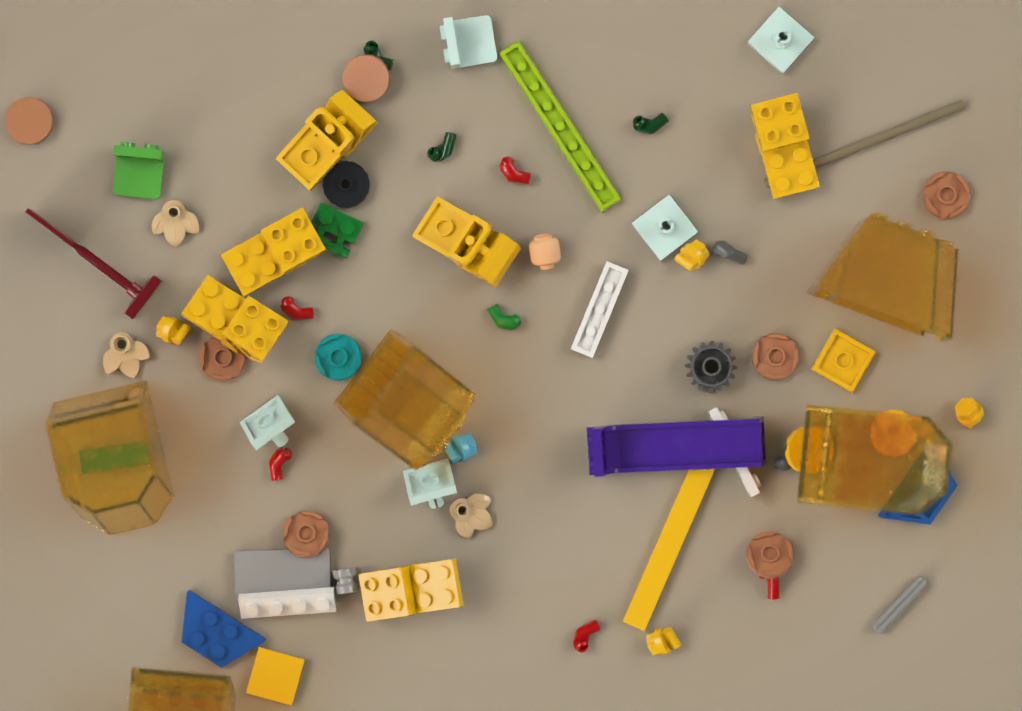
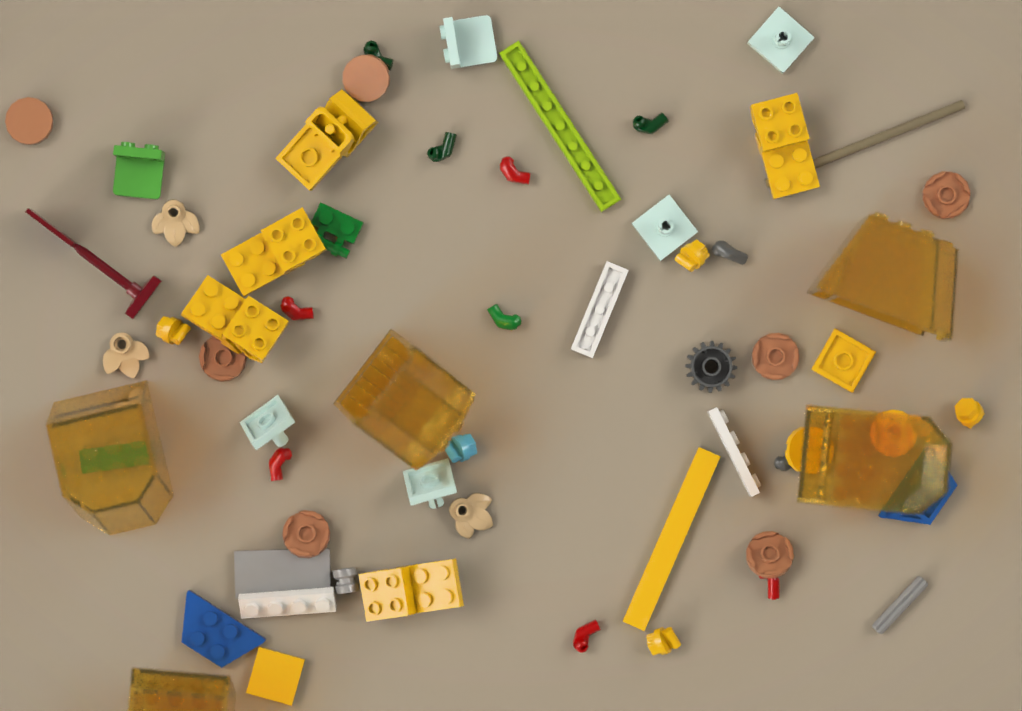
(338, 357): teal tile -> none
(358, 187): black plate -> none
(467, 241): yellow piece -> none
(544, 251): light nougat head -> none
(676, 446): dark purple panel -> none

